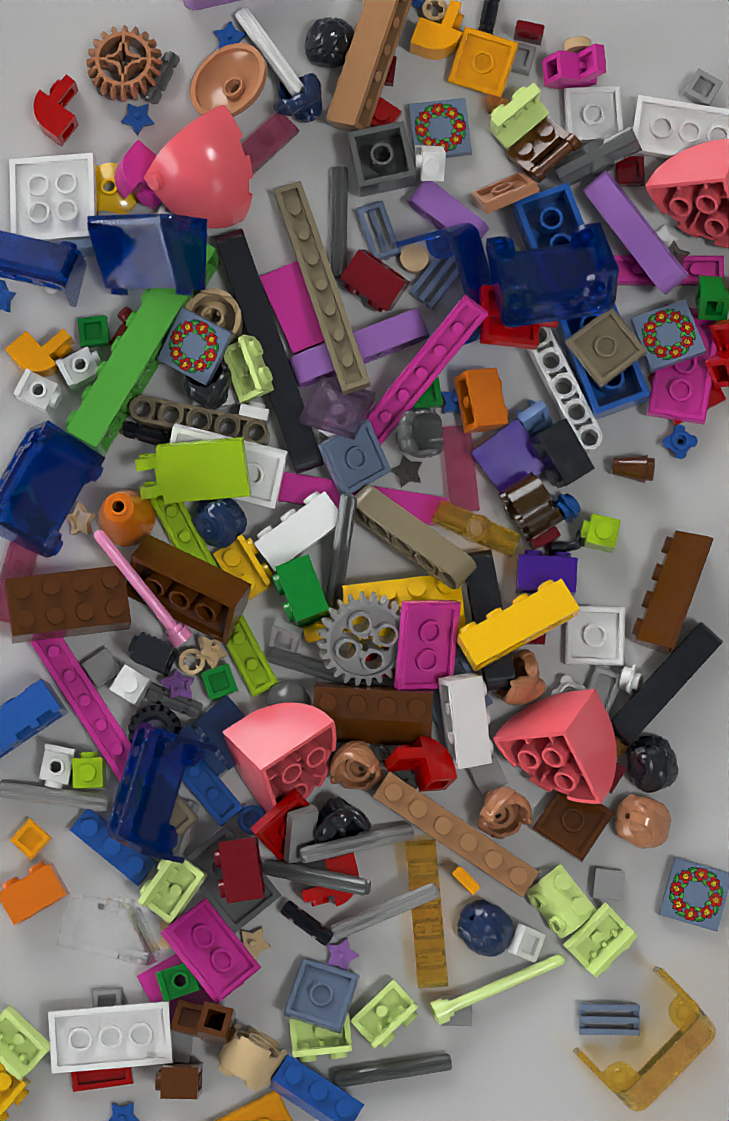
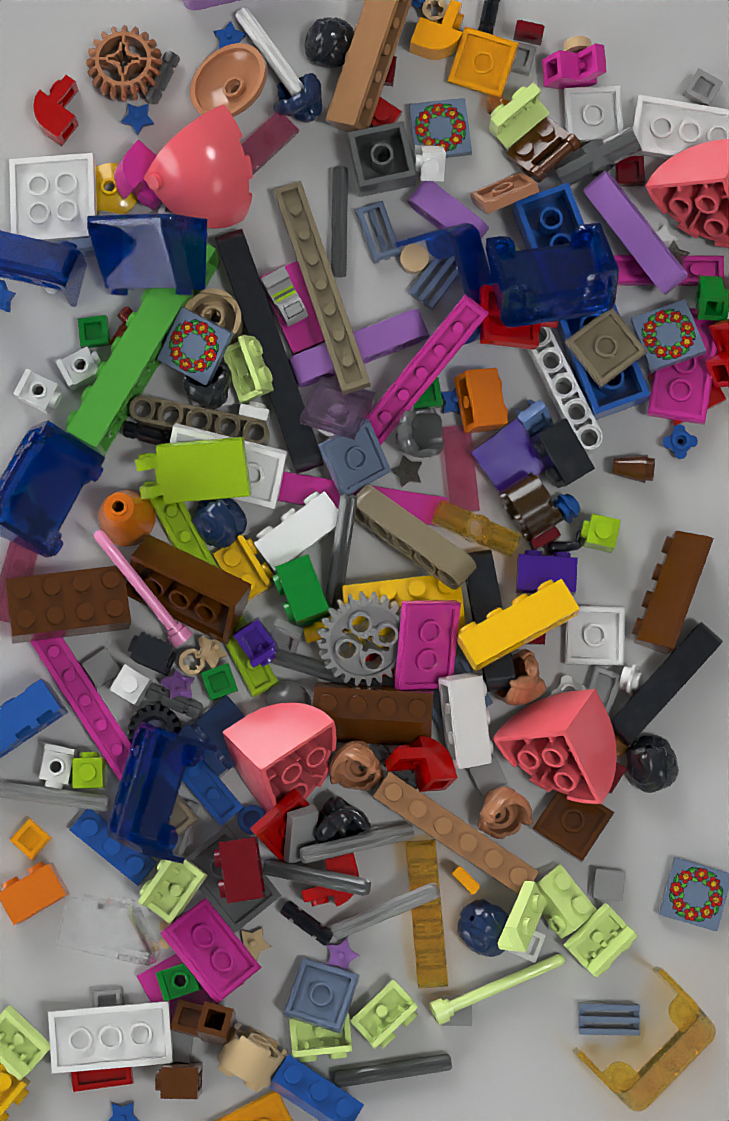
(39, 359): light orange brick -> none
(80, 520): tan piece -> none
(257, 643): none -> dark purple bracket
(284, 296): none -> light grey leg
(374, 280): dark red brick -> none
(522, 919): none -> yellowish green bracket
(642, 821): nougat hair -> none

